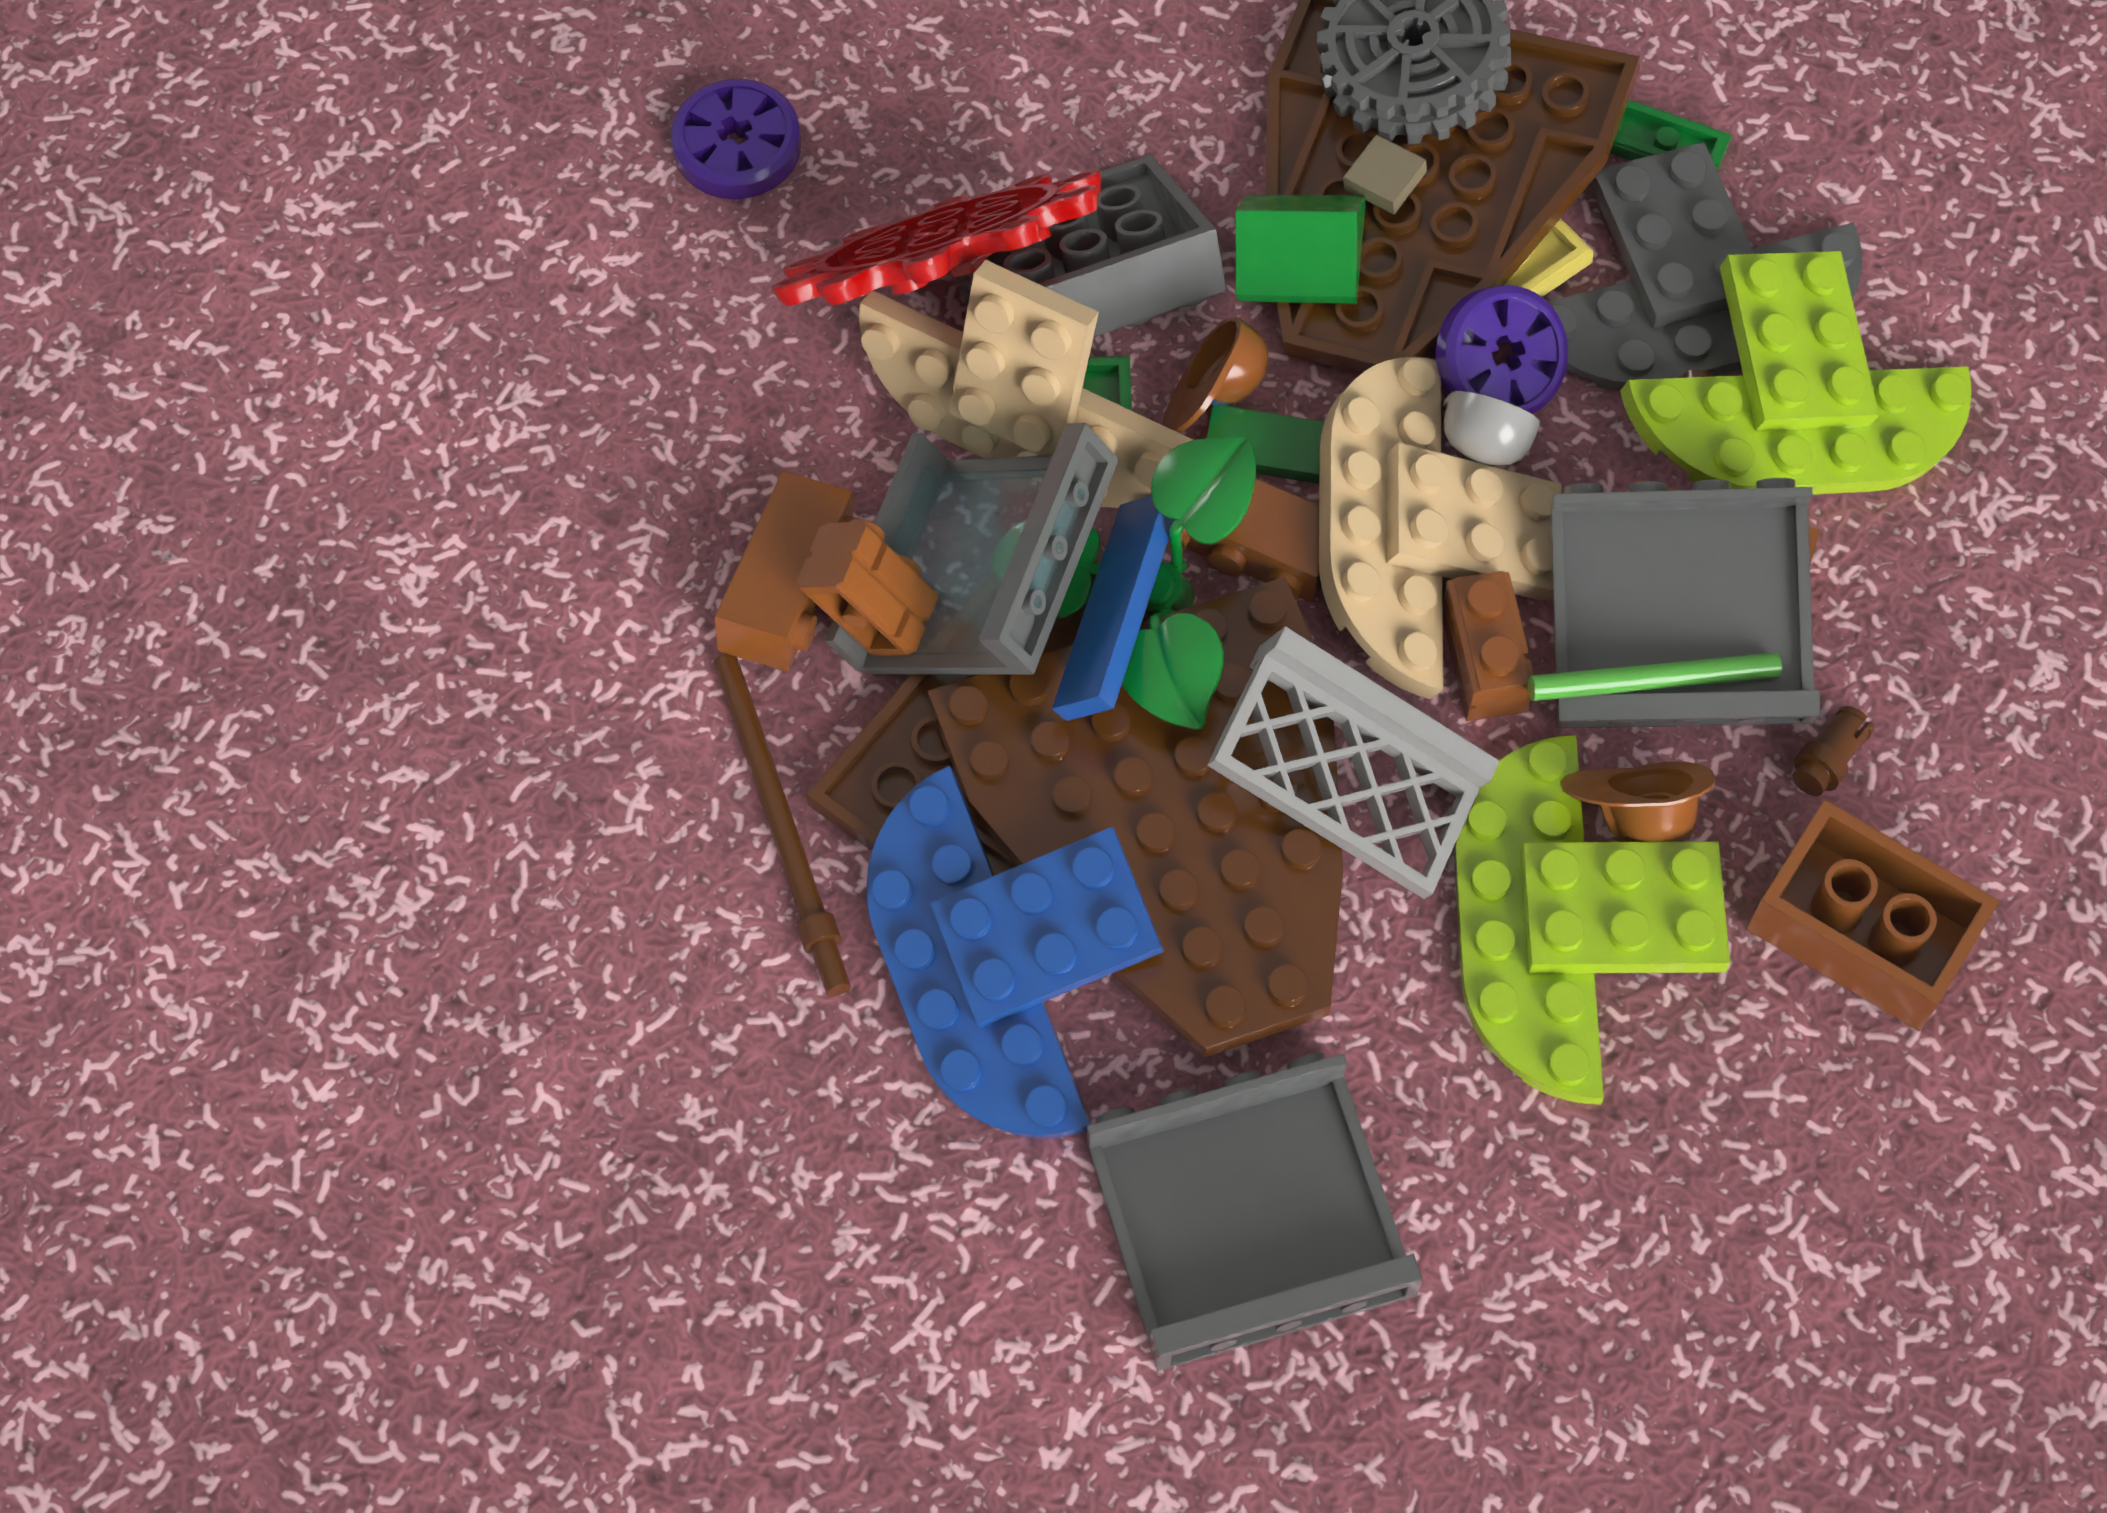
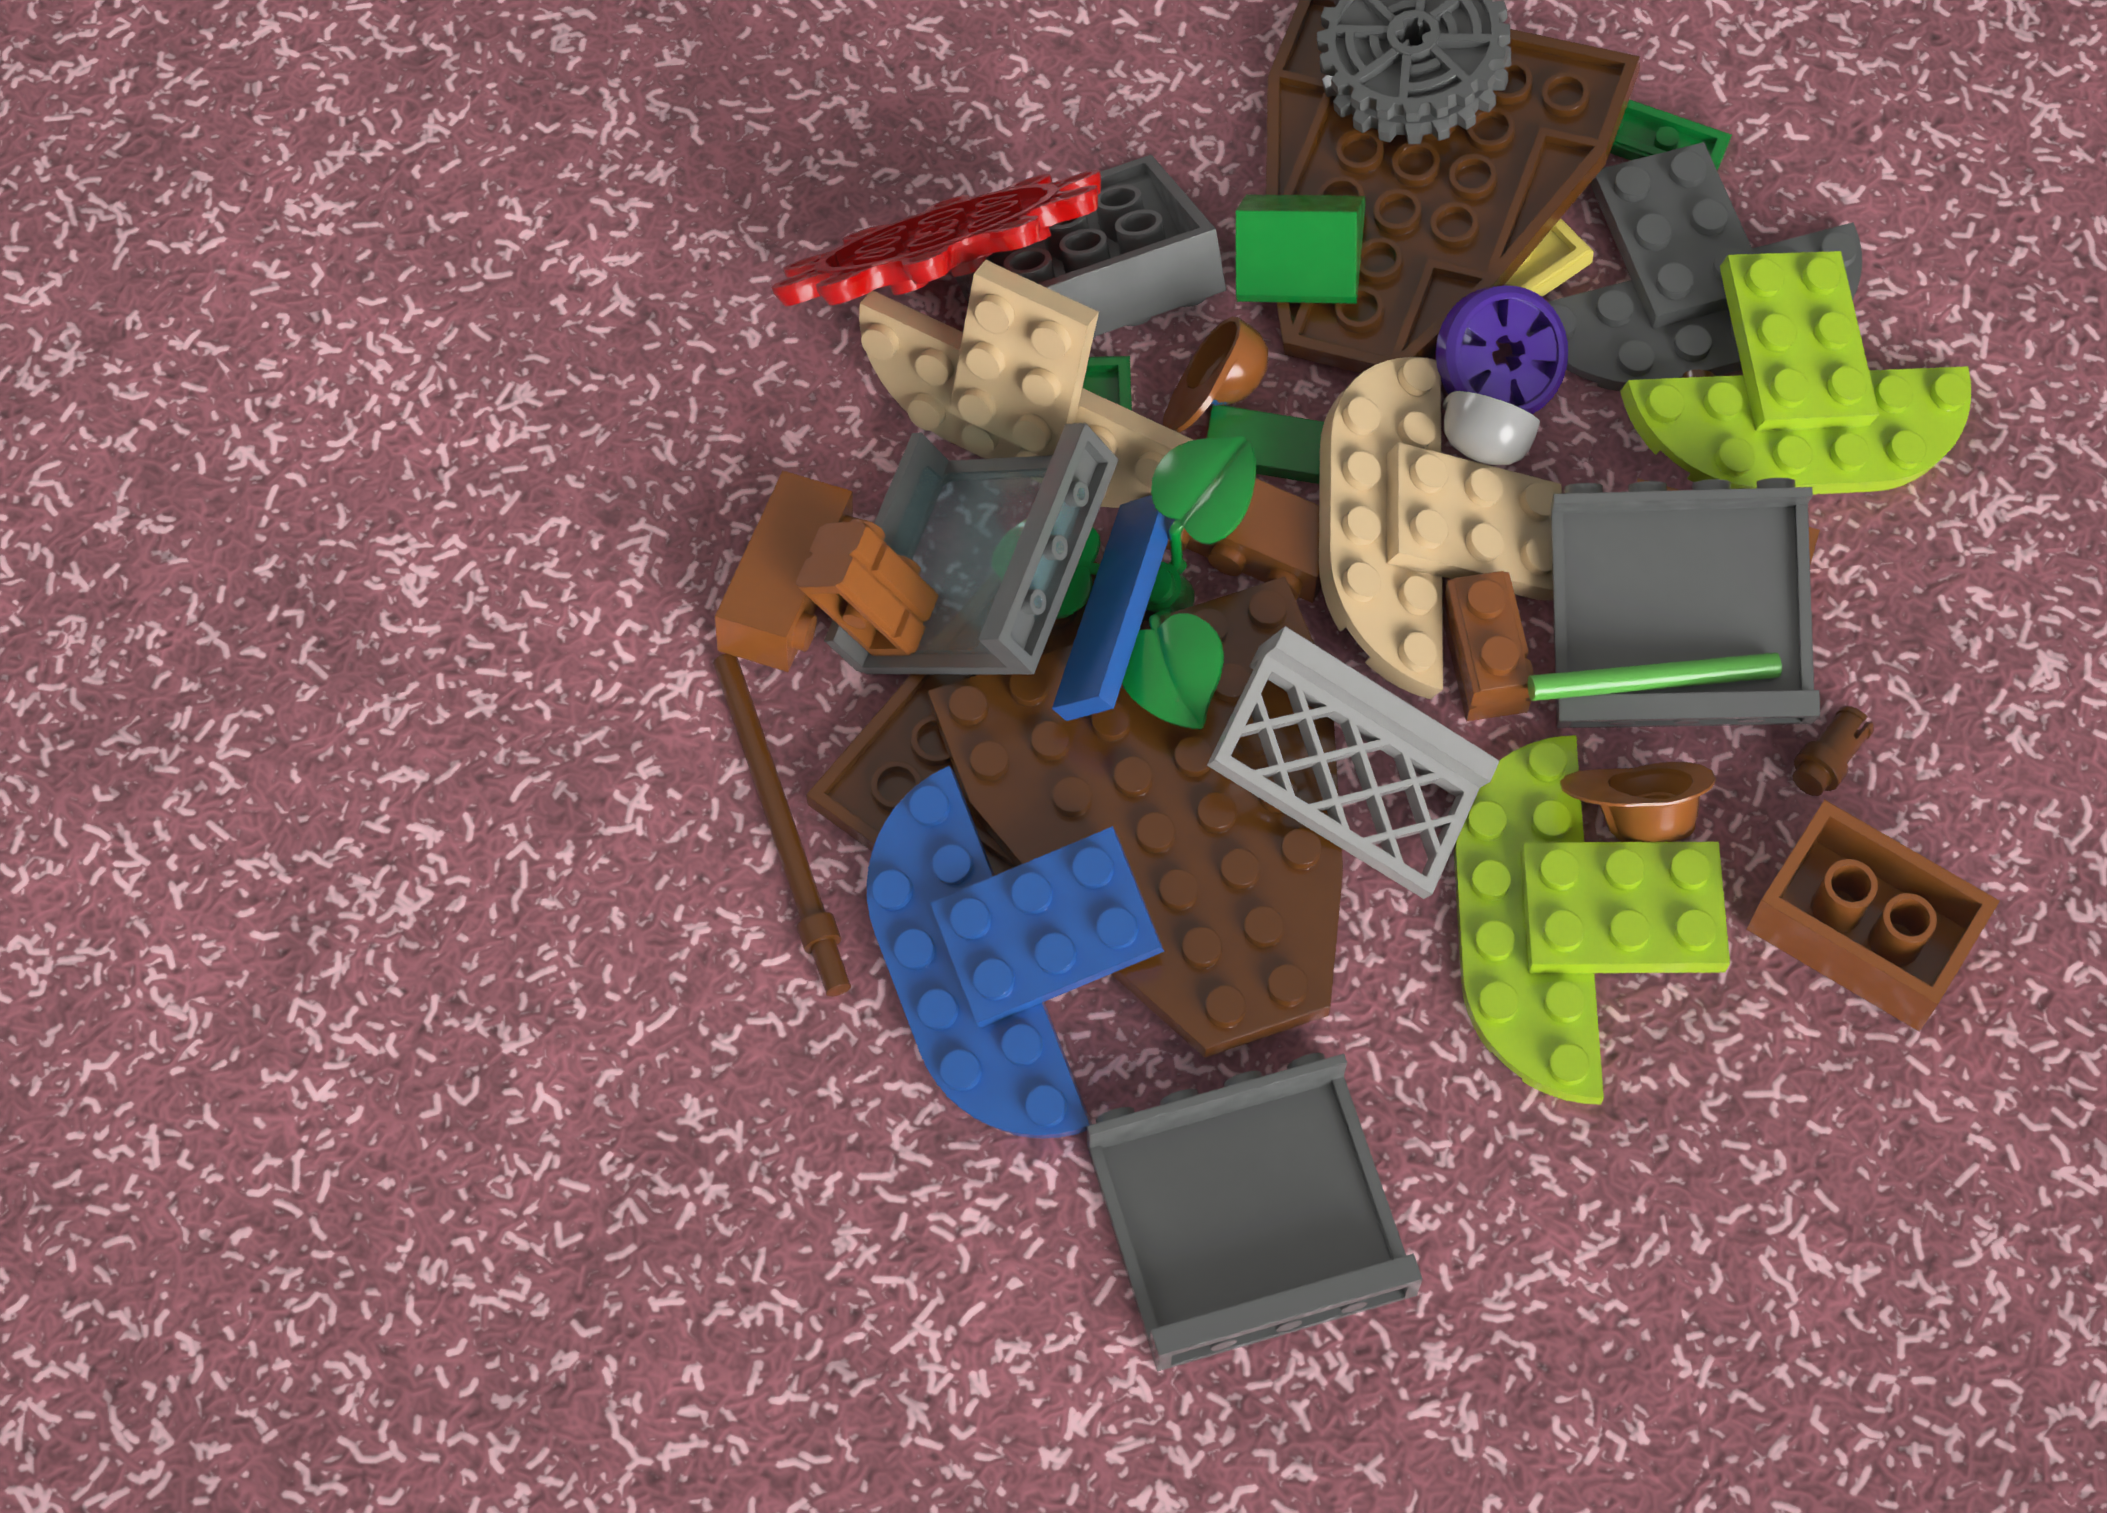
(720, 164): dark purple wheel -> none
(1385, 174): dark tan tile -> none

